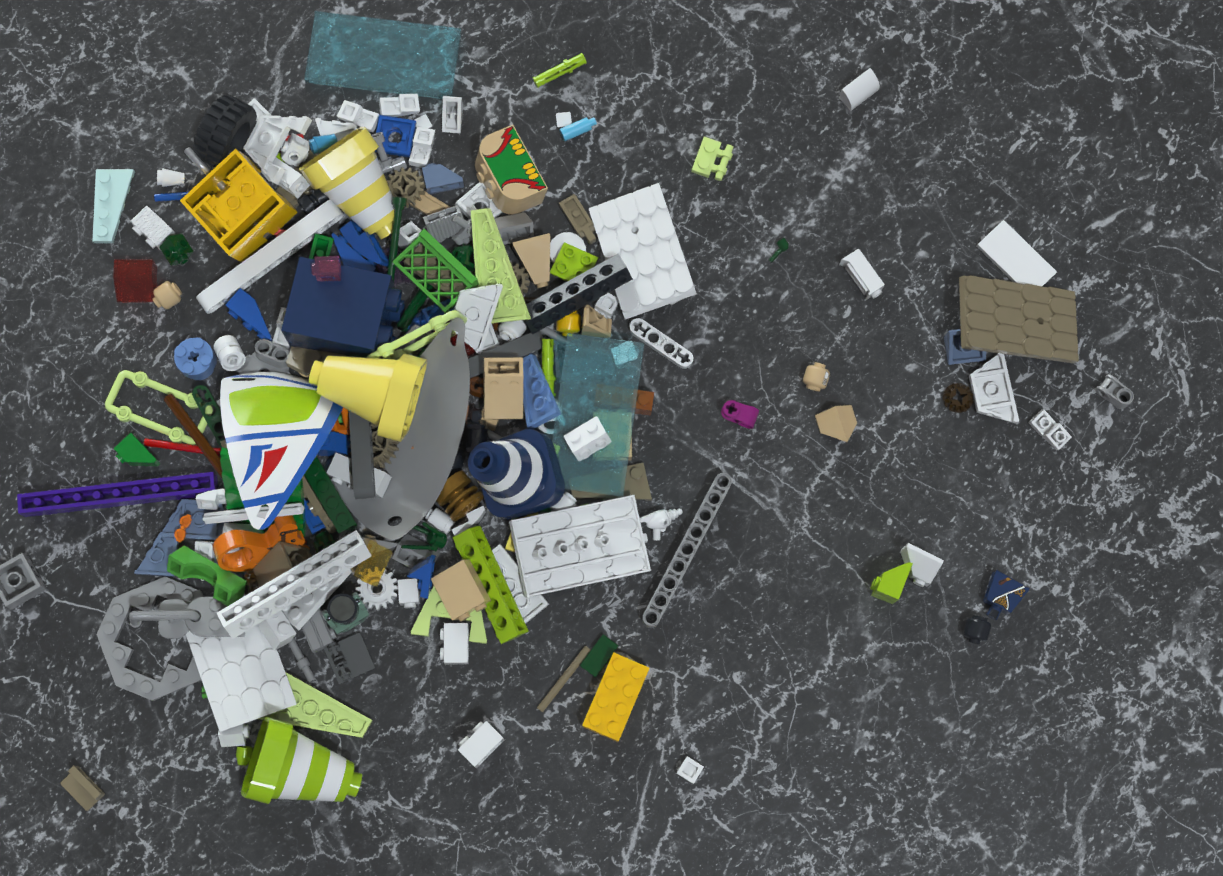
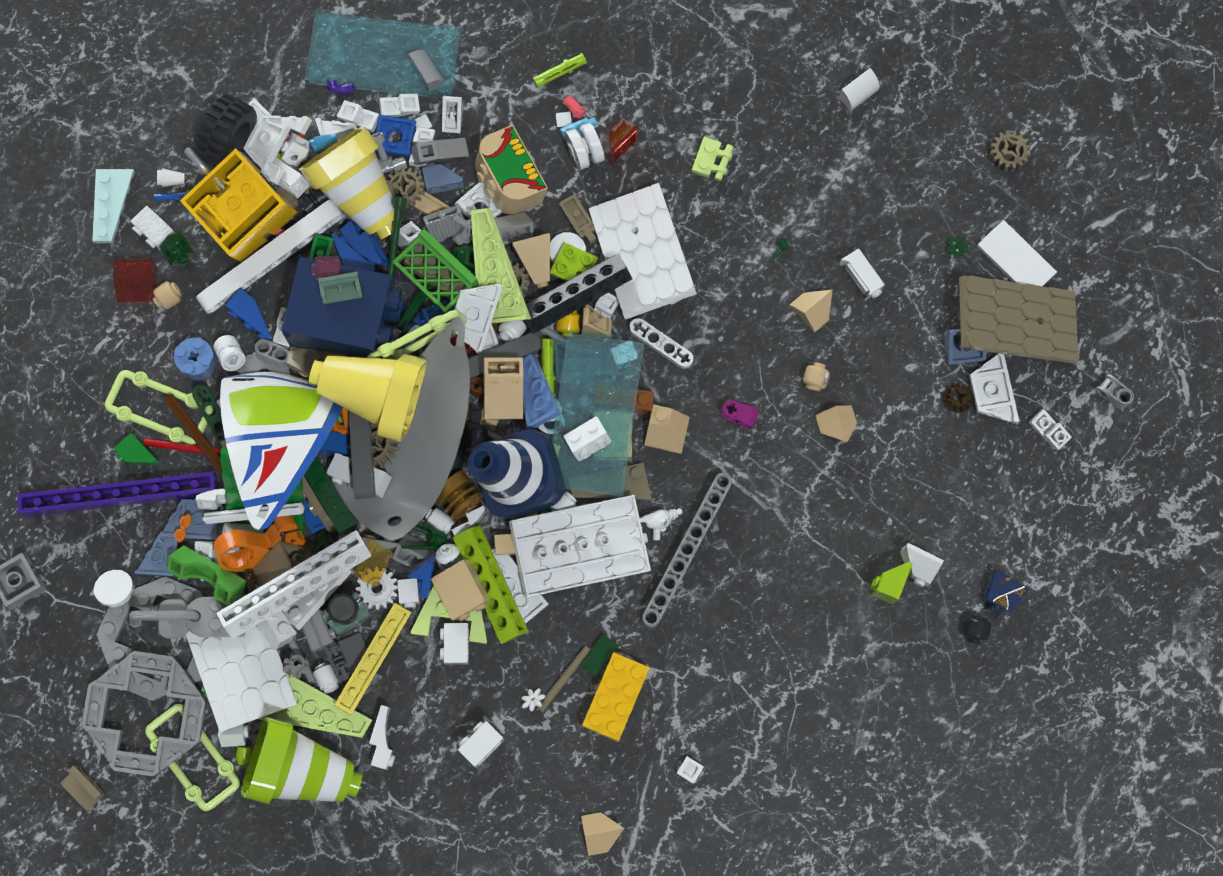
(113, 588): none -> white tile
(168, 748): none -> light grey plate
(194, 792): none -> yellowish green bar
(295, 665): none -> light grey gear
(326, 678): none -> white brick
(340, 89): none -> dark purple arm
(340, 288): none -> sand green hinge
(372, 659): none -> light yellow plate
(383, 755): none -> white slope
(426, 69): none -> light grey brick
(439, 150): none -> light grey slope
(447, 556): none -> white head
(504, 545): none -> tan tile
(533, 699): none -> white plant
(577, 110): none -> coral pin
(584, 146): none -> white wheel
(600, 833): none -> tan slope
(621, 138): none -> clear red slope
(666, 429): none -> tan slope
(813, 308): none -> tan slope
(956, 246): none -> dark green plant
(1013, 144): none -> dark tan gear

